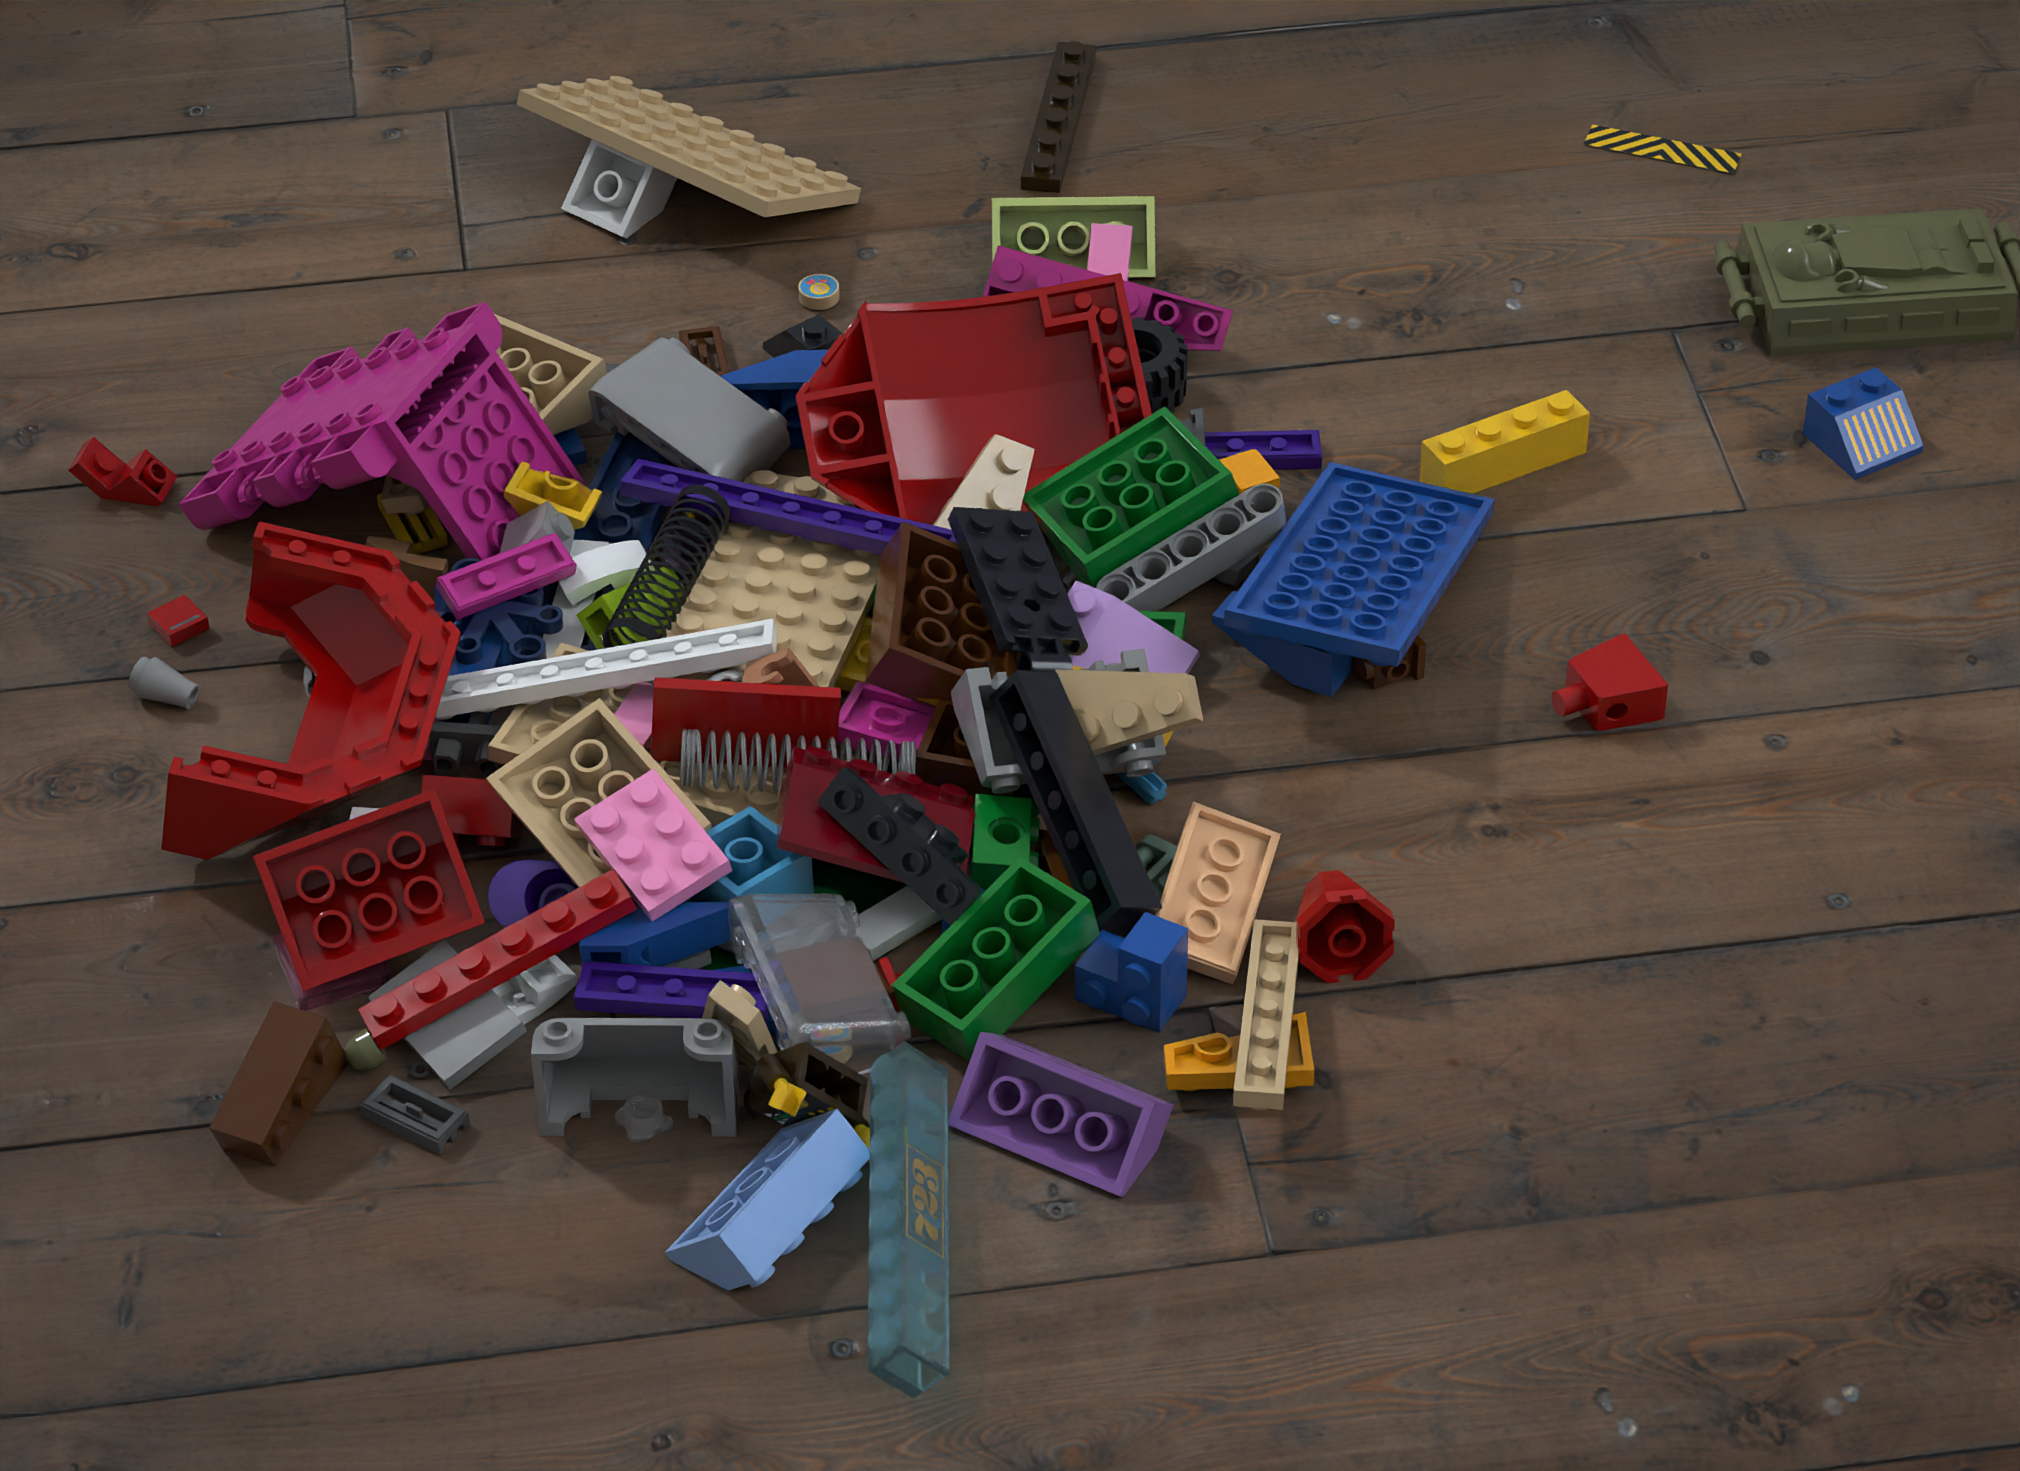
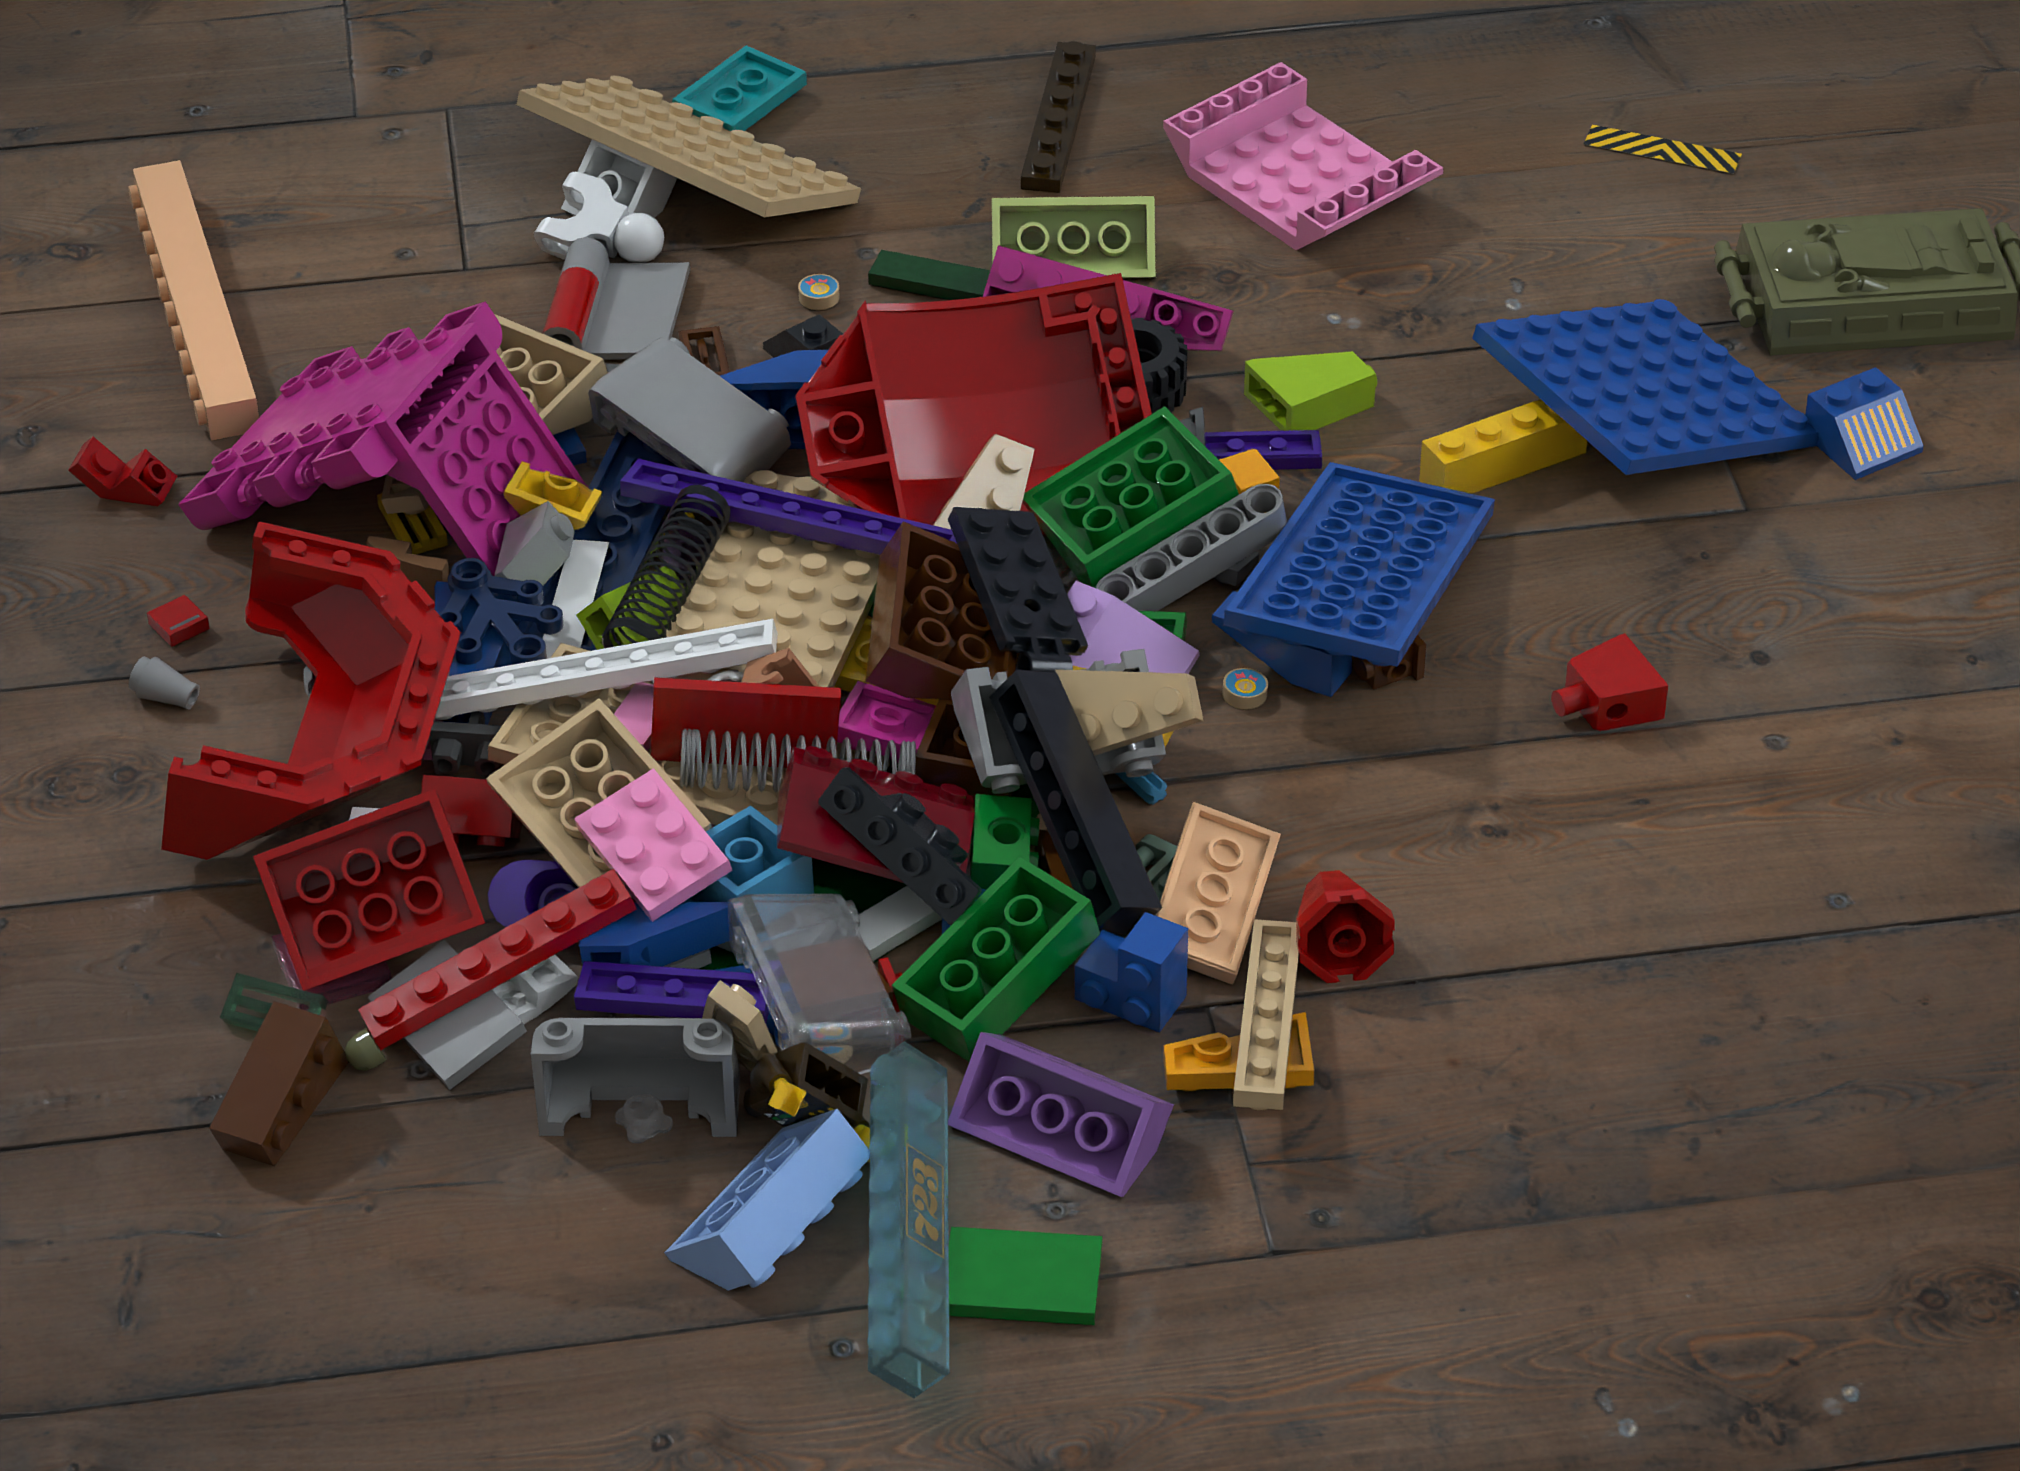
(193, 300): none -> light nougat brick
(229, 1015): none -> clear green tile
(408, 1118): dark grey tile -> none
(506, 575): dark pink tile -> none
(601, 566): white slope -> none
(614, 306): none -> light grey door
(633, 236): none -> white piece
(743, 88): none -> teal plate
(927, 276): none -> dark green tile
(1024, 1275): none -> green tile
(1110, 249): bright pink tile -> none
(1245, 688): none -> tile
(1286, 161): none -> bright pink slope
(1310, 389): none -> lime slope
(1646, 386): none -> blue plate

